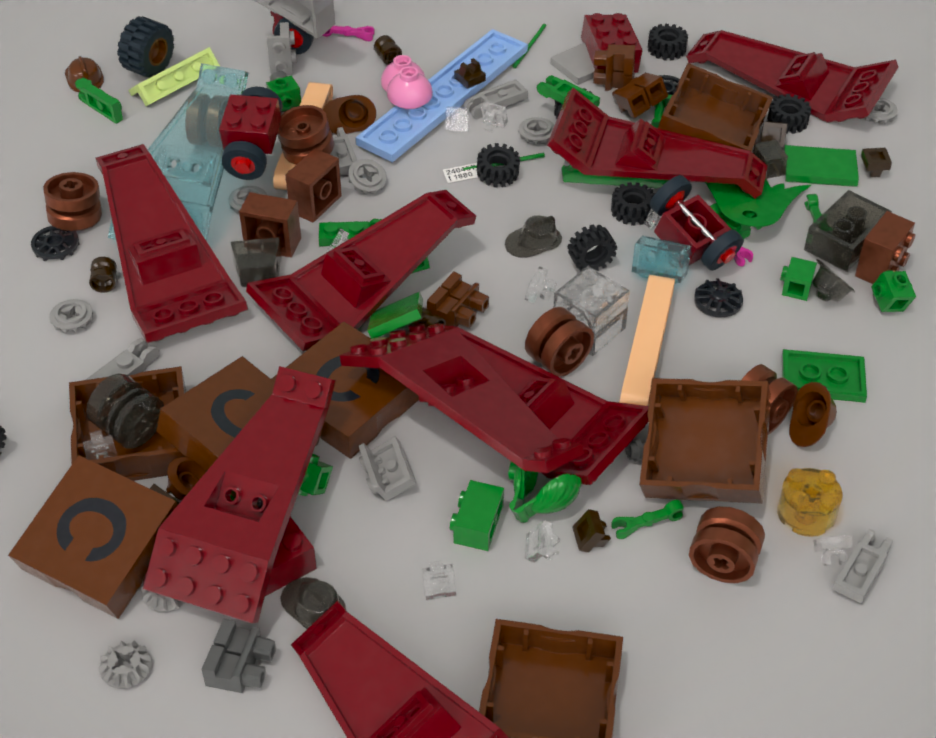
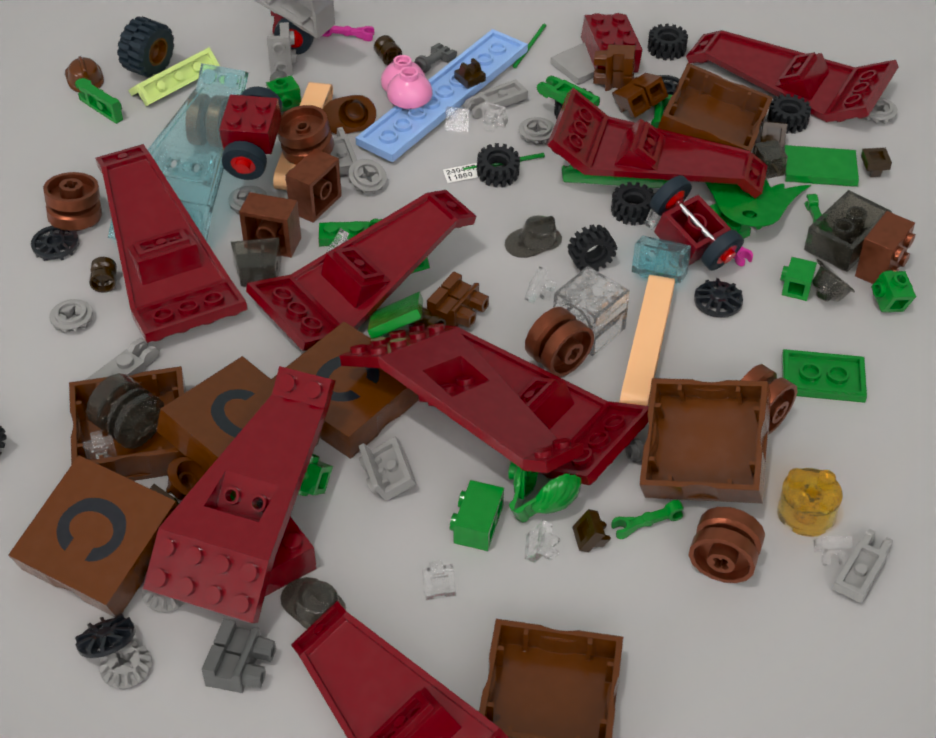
(104, 635): none -> black wheel
(438, 52): none -> dark grey hinge
(811, 414): reddish brown piece -> none

